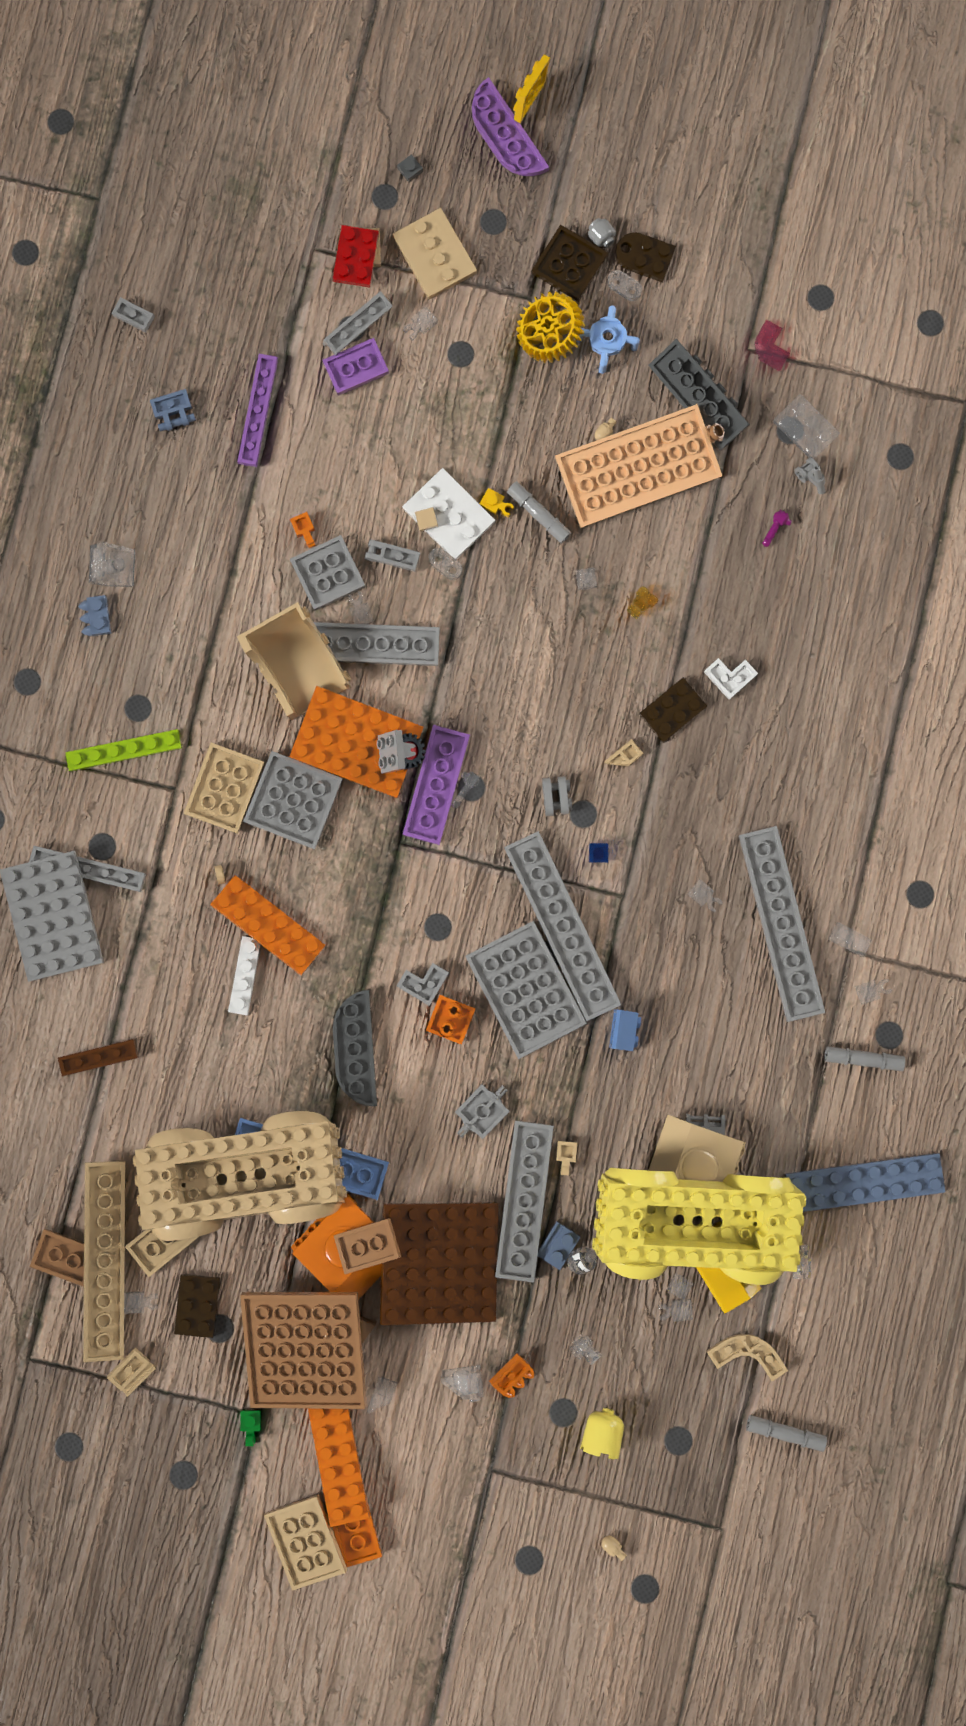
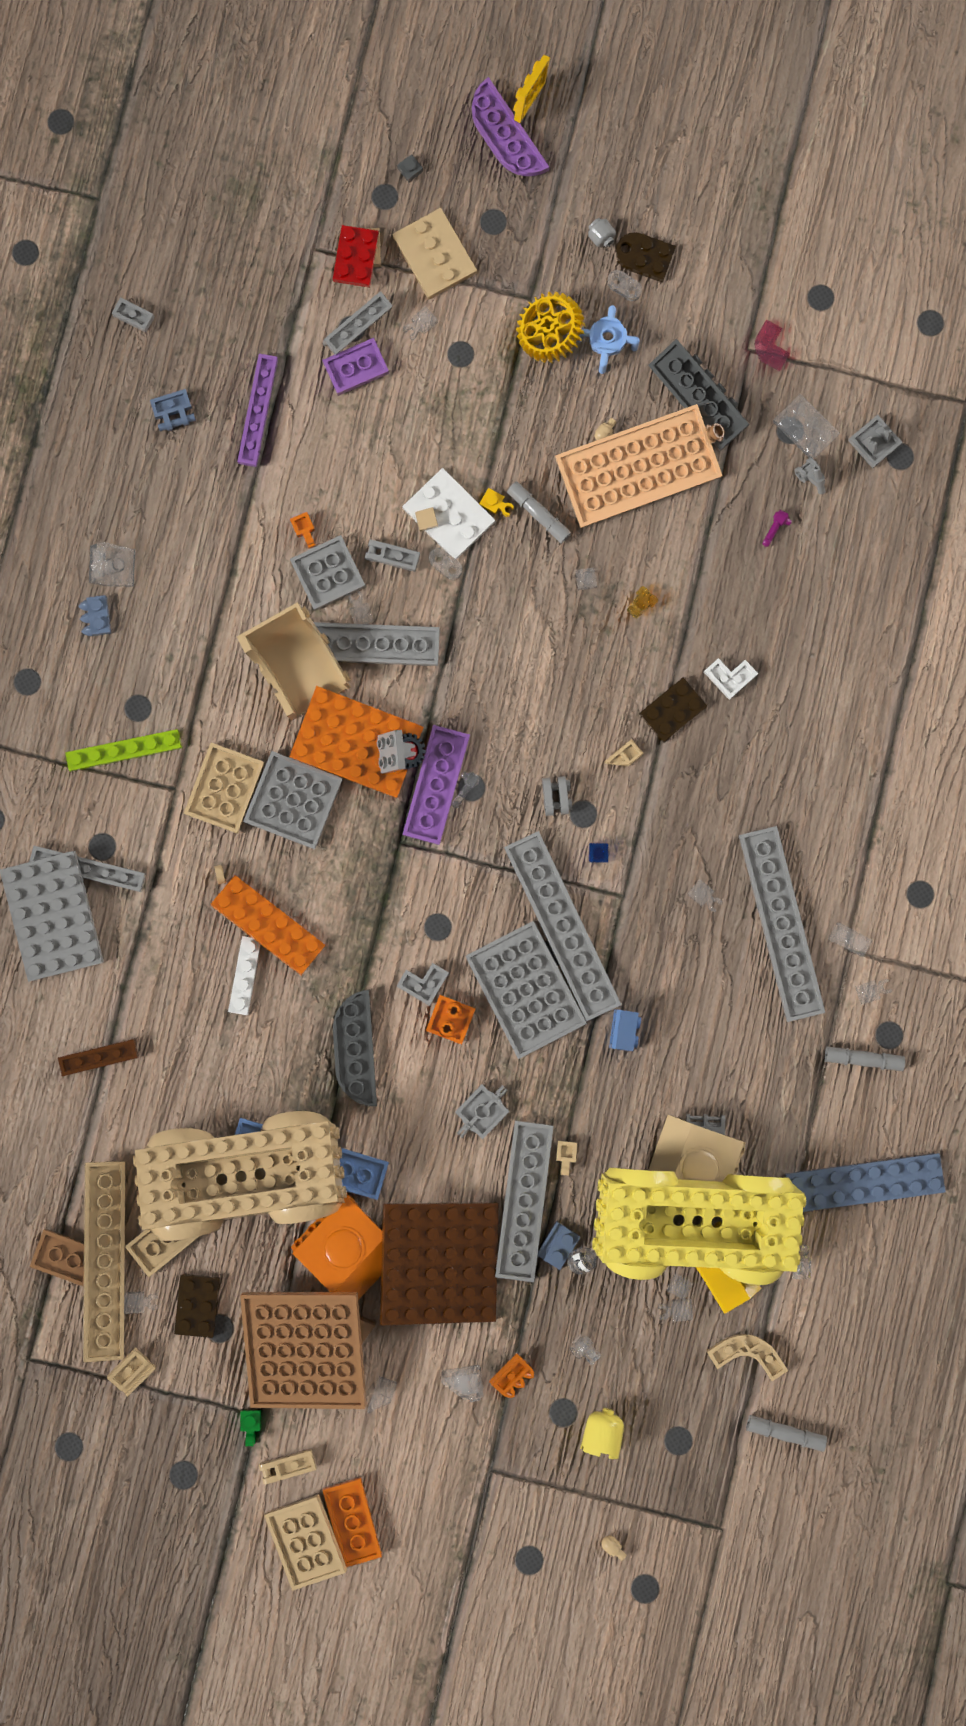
(288, 1466): none -> tan plate
(338, 1465): orange plate -> none
(367, 1246): medium nougat plate -> none
(569, 263): dark brown plate -> none
(875, 441): none -> light grey plate

